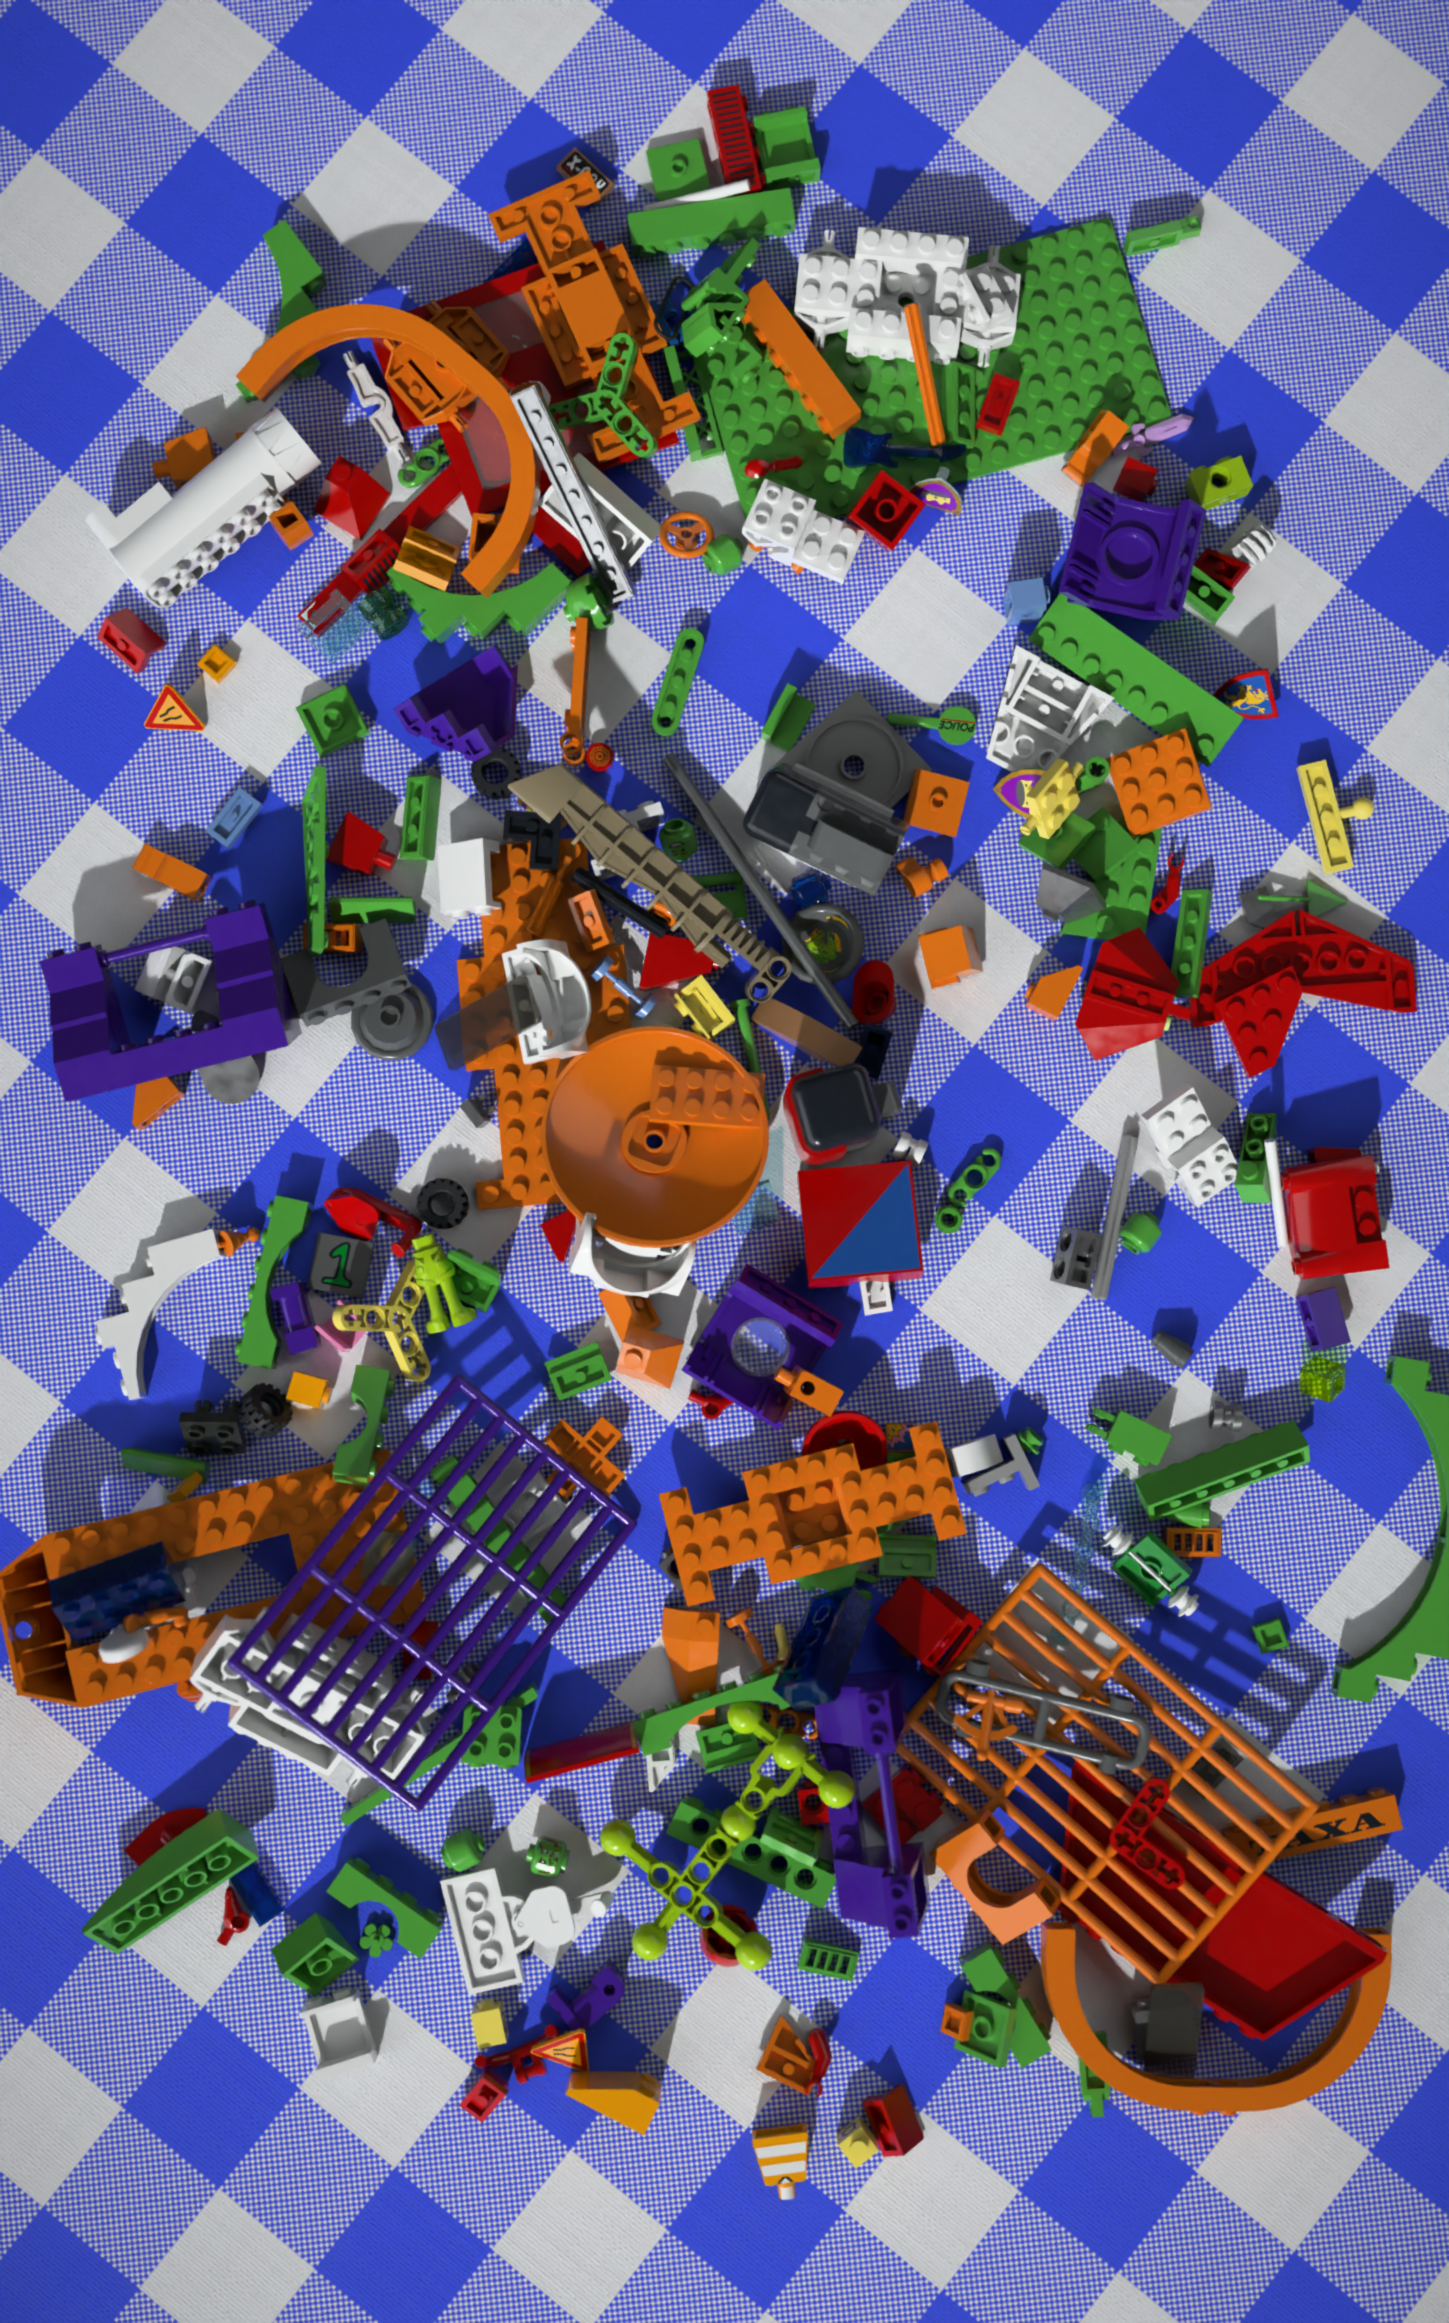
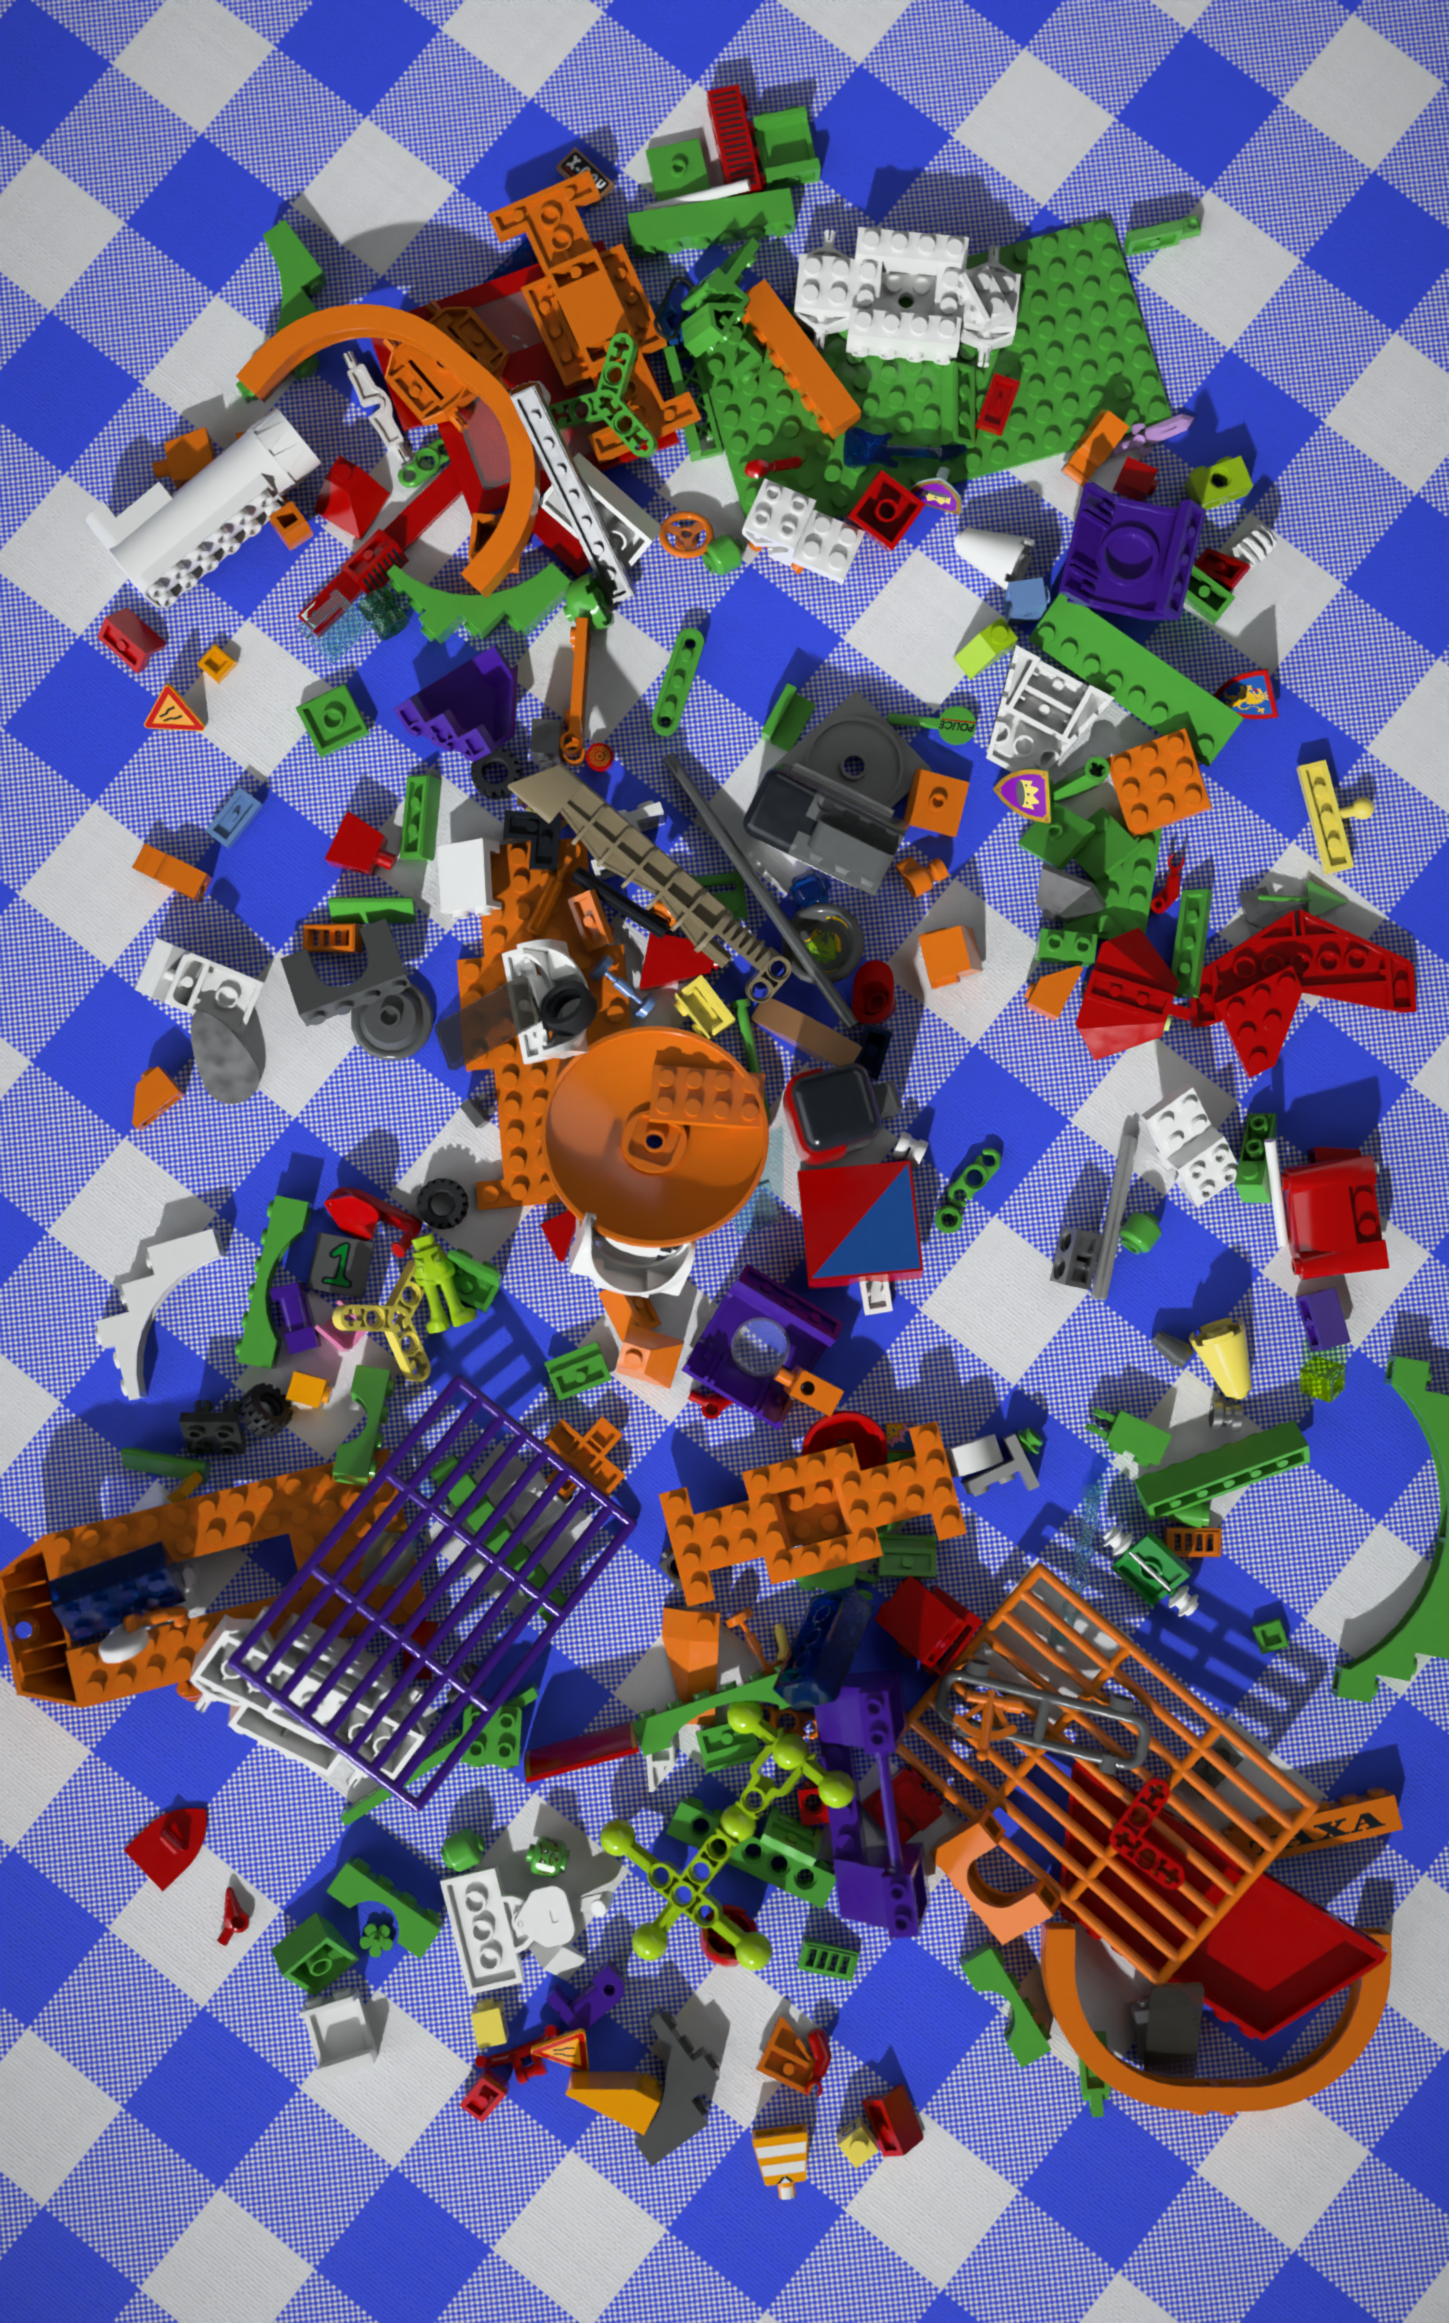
(90, 1033): dark purple brick -> none
(173, 1880): bright green slope -> none
(232, 1241): orange piece -> none
(257, 1893): clear blue plate -> none
(315, 851): bright green wing -> none
(427, 558): light orange slope -> none
(546, 742): none -> flat silver brick
(559, 1960): none -> white slope
(560, 996): none -> black tyre
(678, 839): bright green head -> none
(687, 2075): none -> dark grey arch
(924, 374): orange axle -> none
(957, 2021): orange tile -> none
(986, 648): none -> lime slope
(990, 2028): bright green plate -> none
(995, 554): none -> white cone
(1052, 798): light yellow plate -> none
(1065, 947): none -> bright green brick
(1225, 1355): none -> light yellow cone

